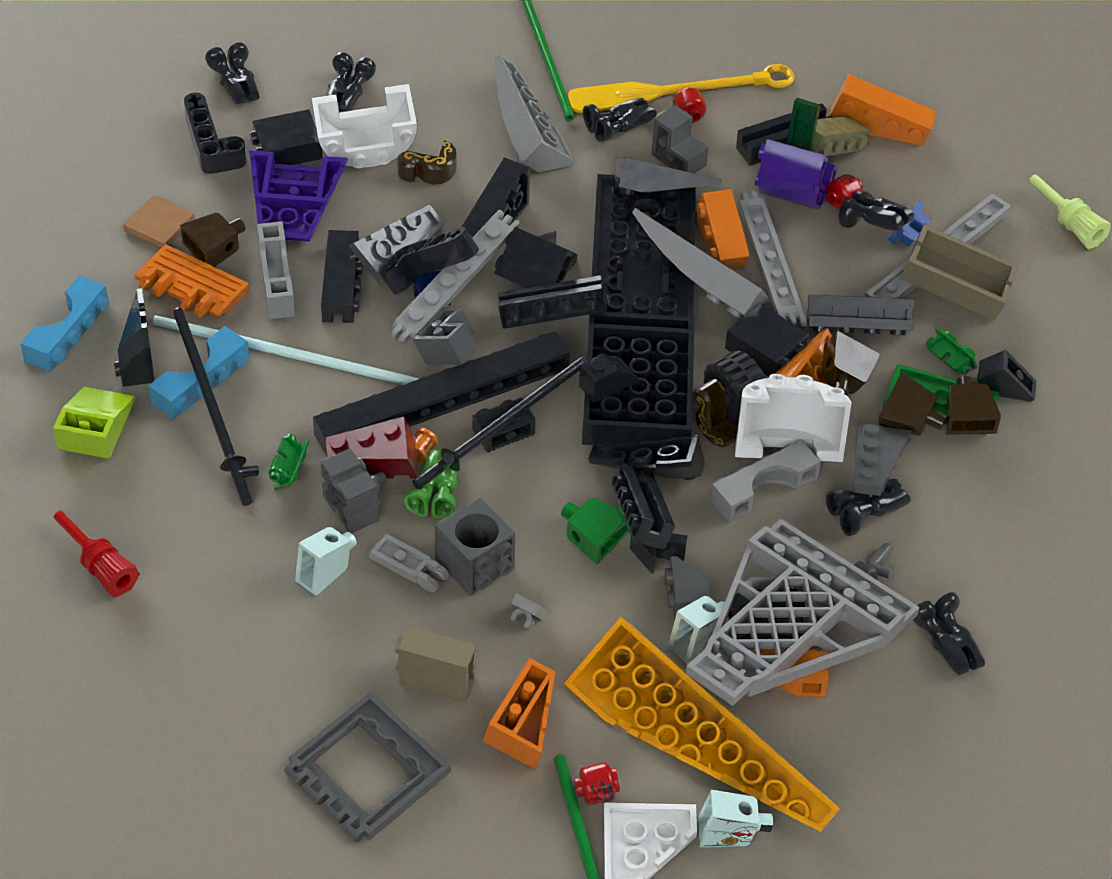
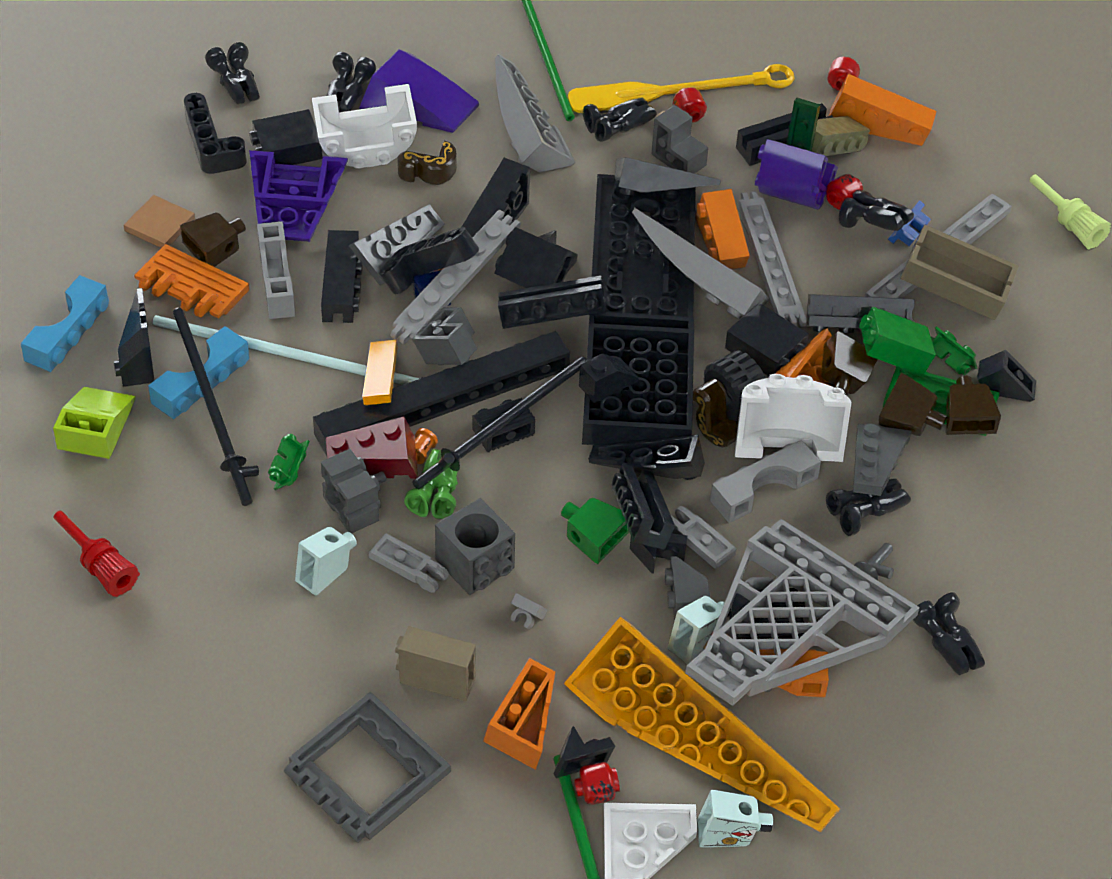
(380, 372): none -> tile
(435, 98): none -> dark purple wedge
(577, 754): none -> black slope
(703, 538): none -> light grey hinge
(840, 69): none -> red head
(897, 340): none -> green brick

